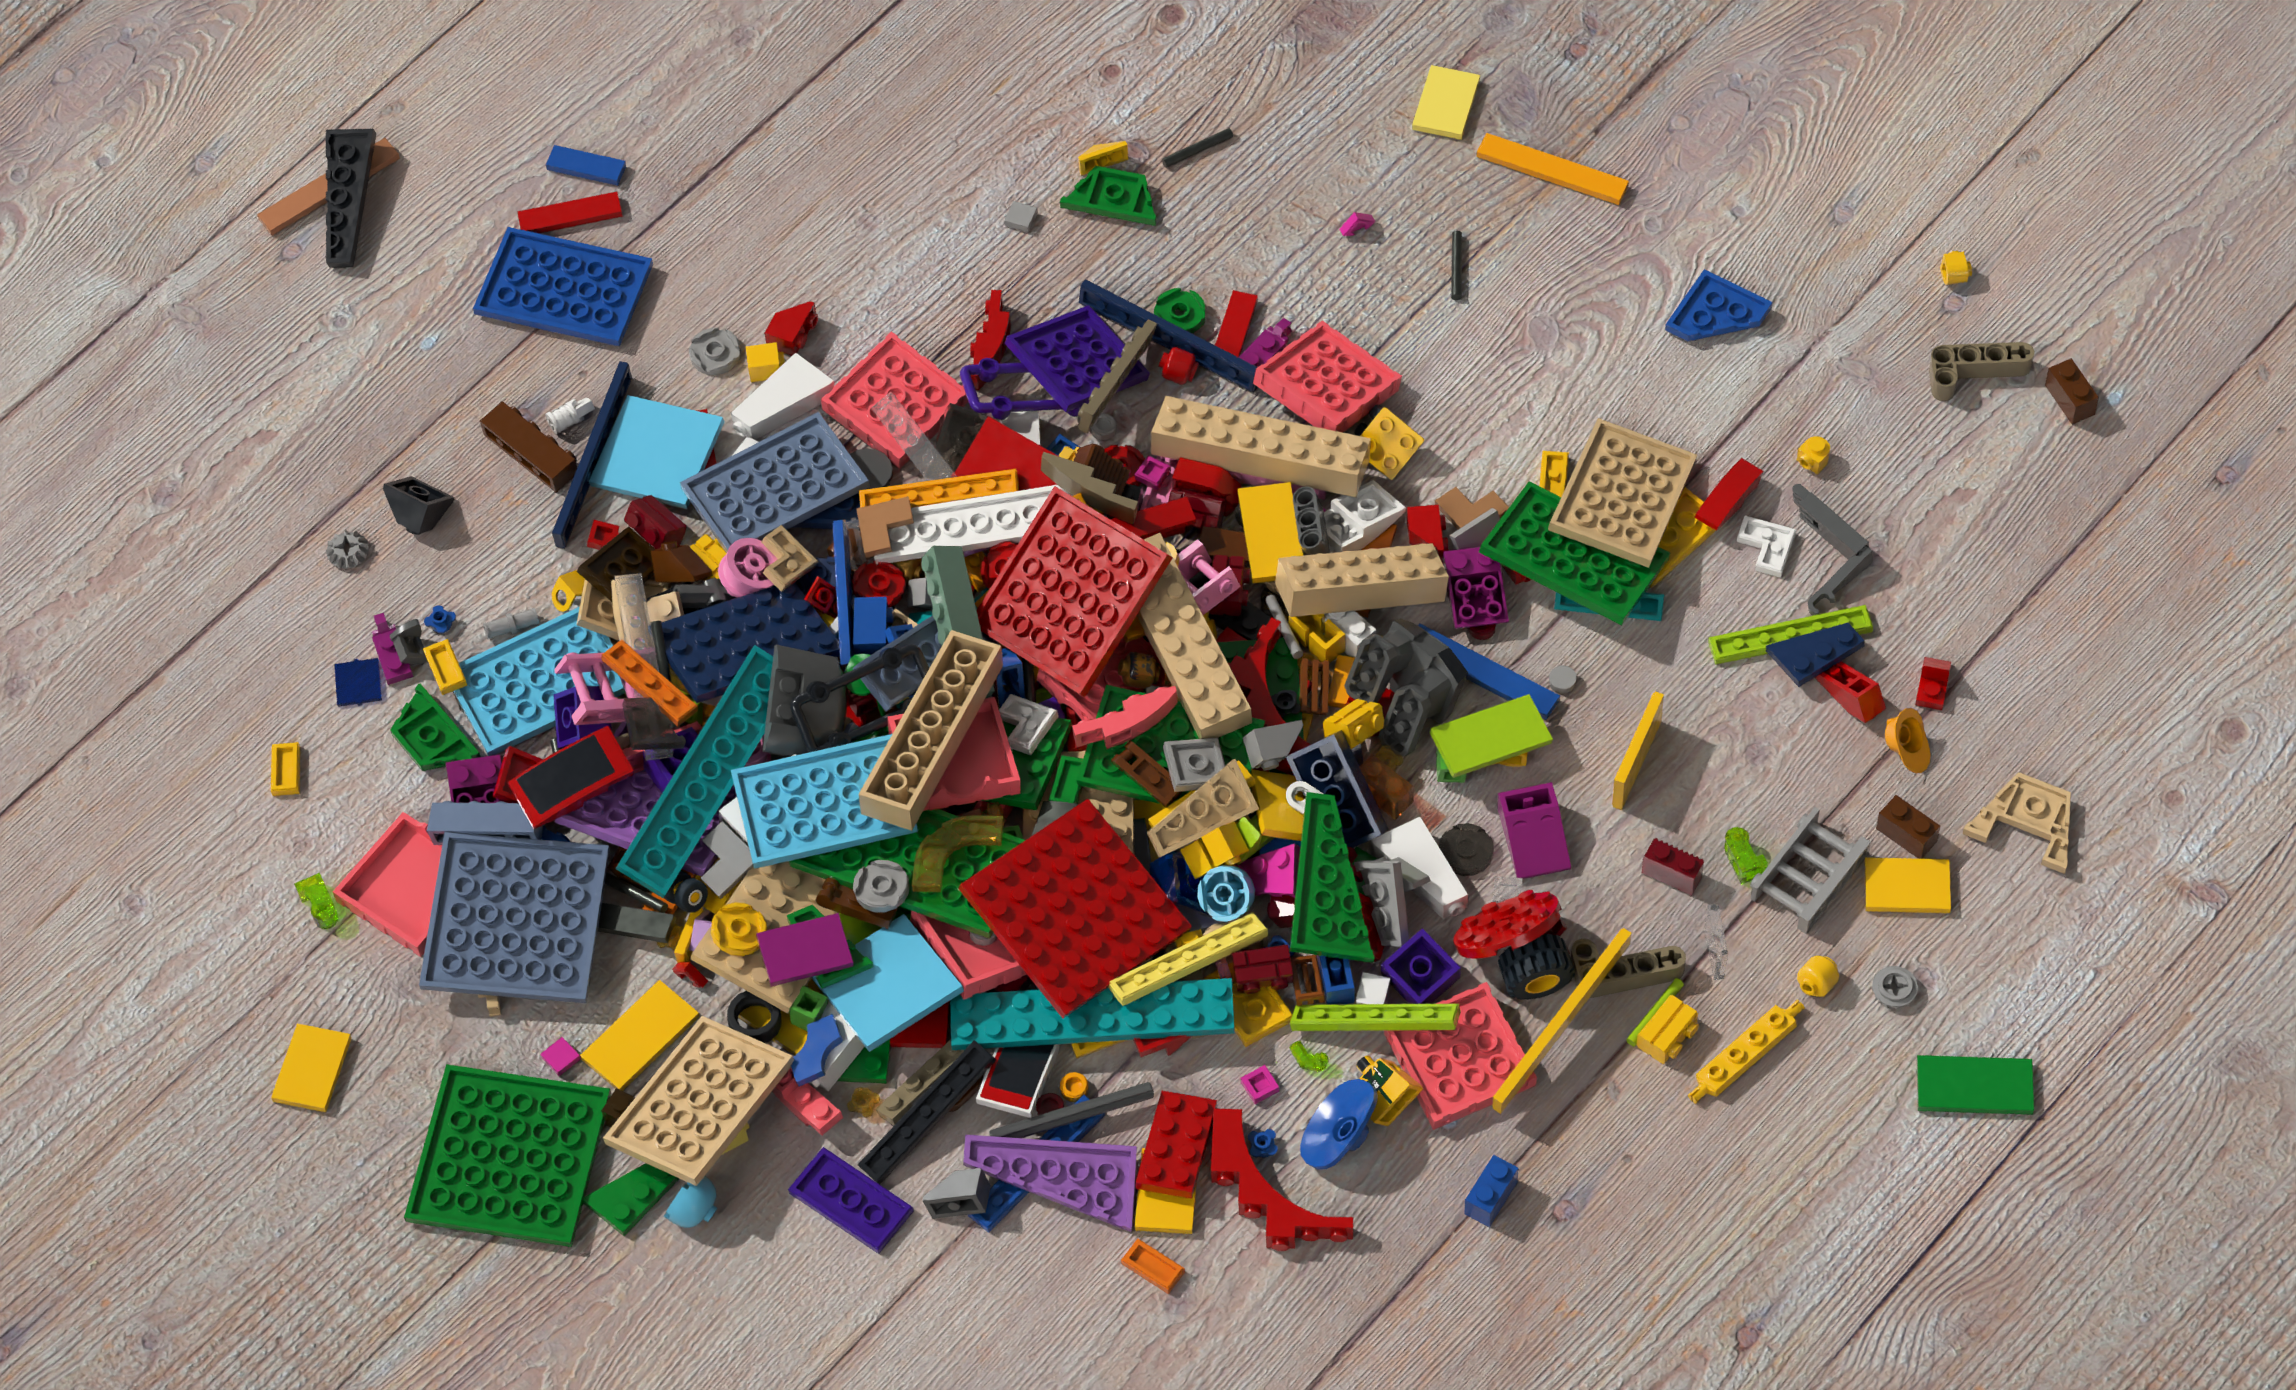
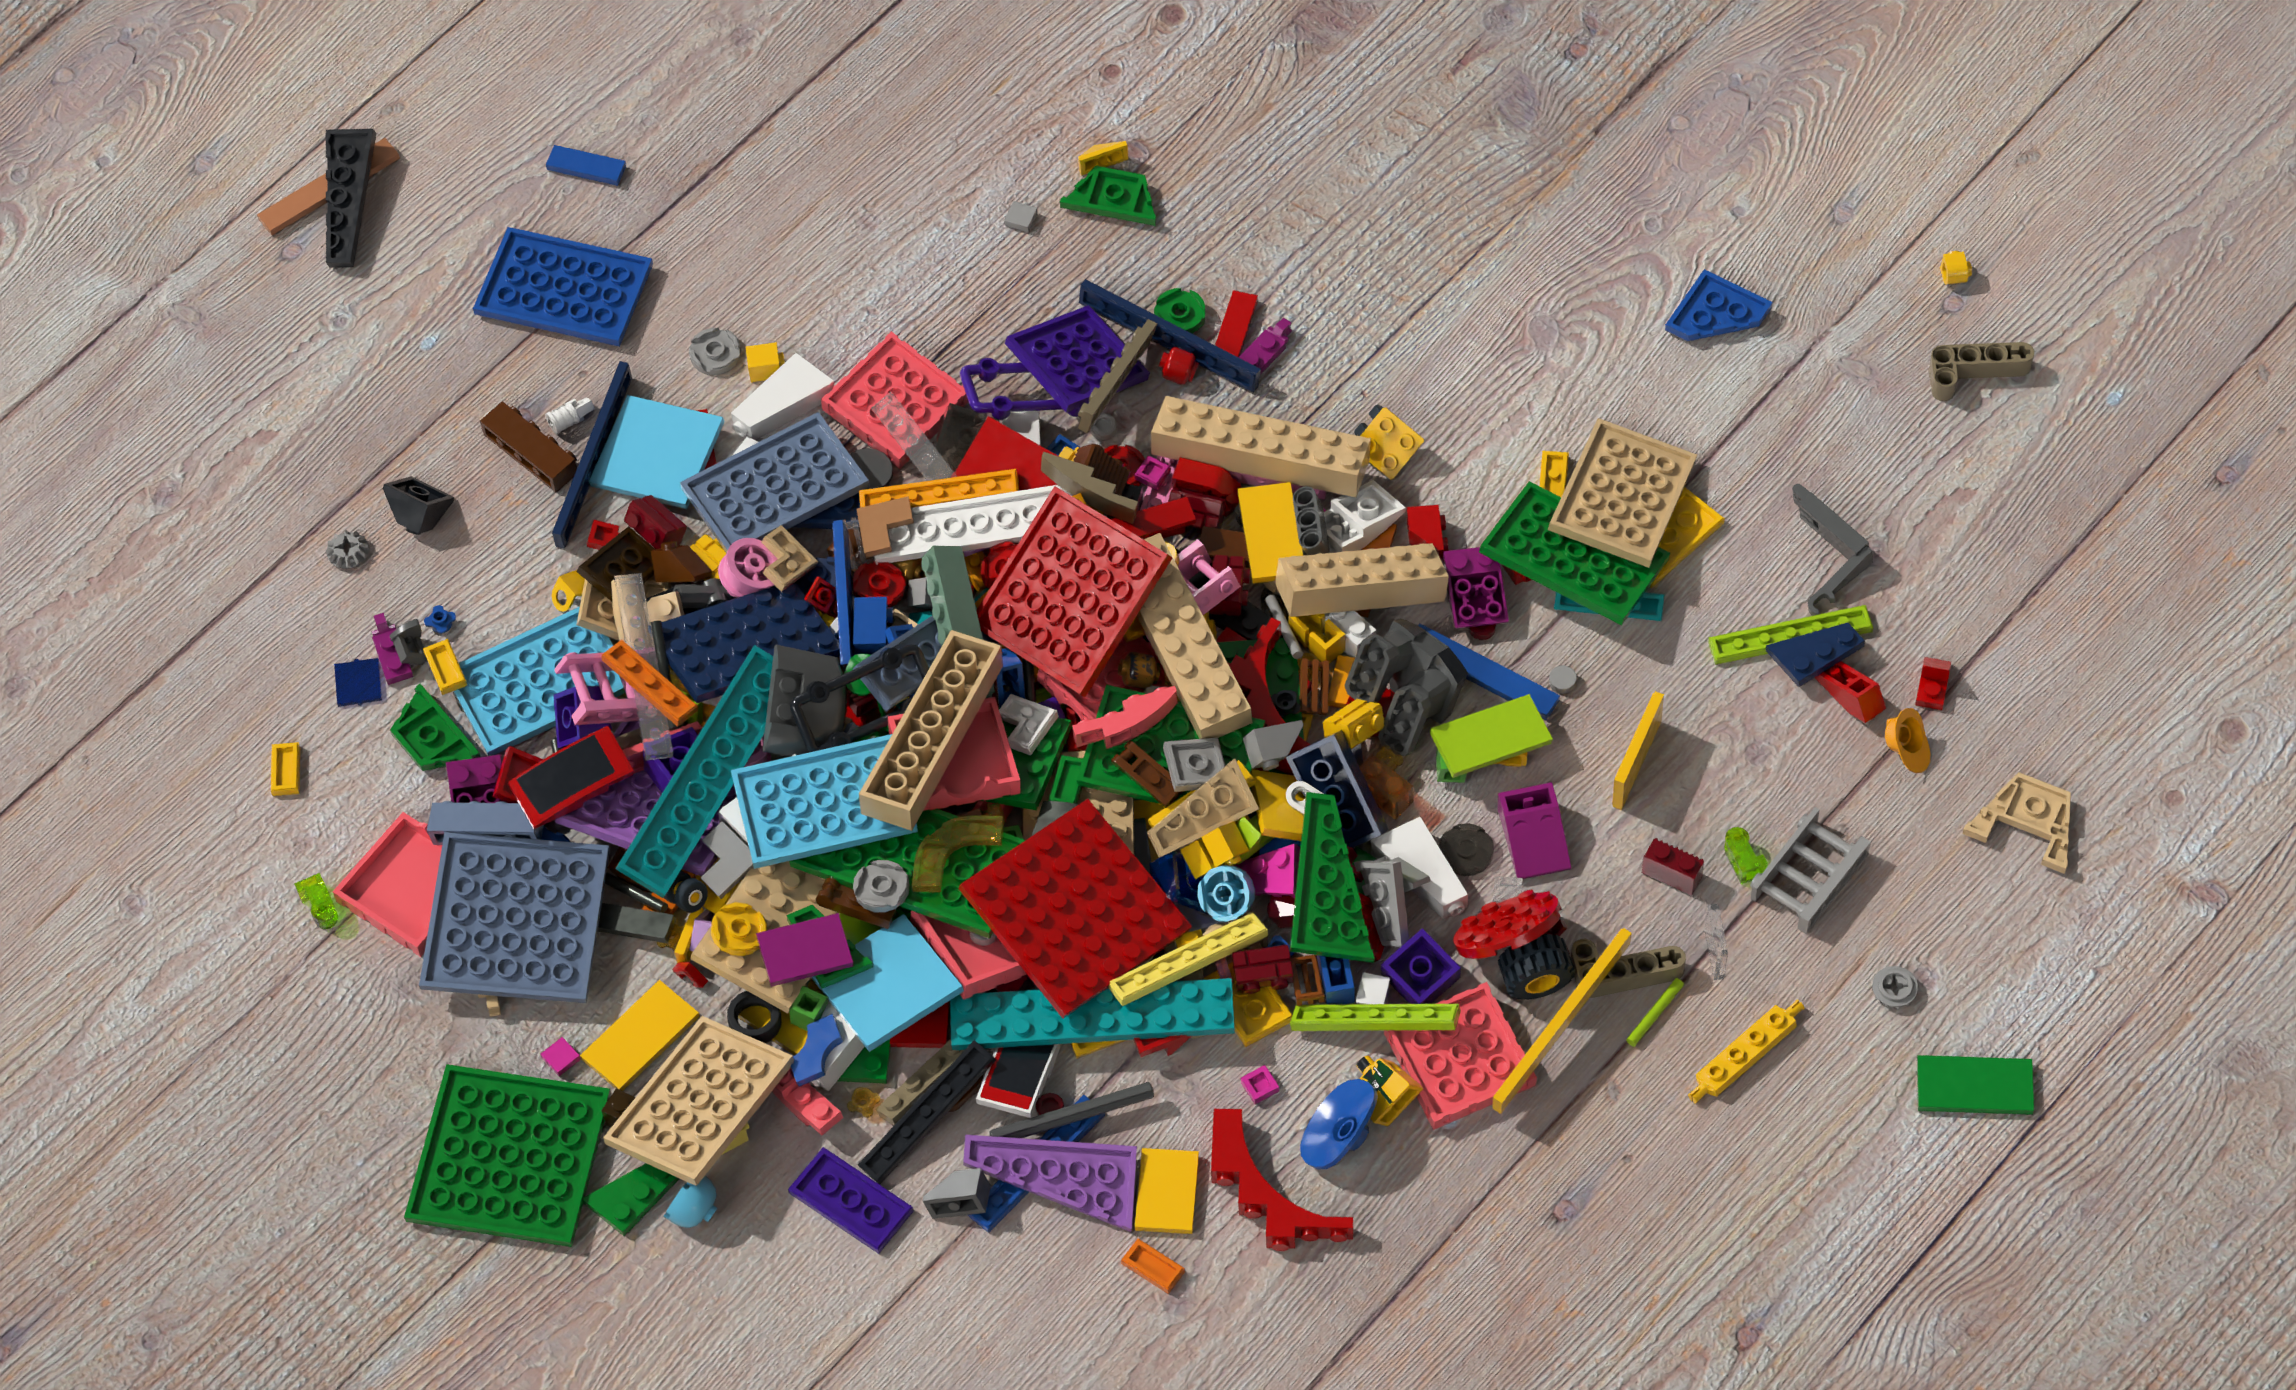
(311, 1067): yellow tile -> none
(511, 623): light grey pin -> none
(570, 213): red tile -> none
(648, 726): clear smoke wing -> none
(791, 327): red slope -> none
(992, 340): red slope -> none
(1074, 1086): light orange tile -> none
(1176, 1144): red plate -> none
(1197, 147): pearl dark grey bar -> none
(1259, 1150): blue plate -> none
(1308, 1061): clear neon green arm -> none
(1327, 379): coral piece -> none
(1356, 222): dark pink tile -> none
(1446, 102): light yellow tile -> none
(1456, 270): pearl dark grey bar -> none
(1462, 511): medium nougat tile -> none
(1476, 531): light grey tile -> none
(1491, 1191): blue brick -> none
(1552, 168): light orange tile -> none
(1668, 1029): yellow brick -> none
(1729, 494): red slope -> none
(1772, 539): white tile -> none
(1814, 454): yellow plate -> none
(1818, 976): yellow head -> none
(1907, 885): yellow tile -> none
(1908, 827): reddish brown brick -> none
(2071, 391): reddish brown brick -> none

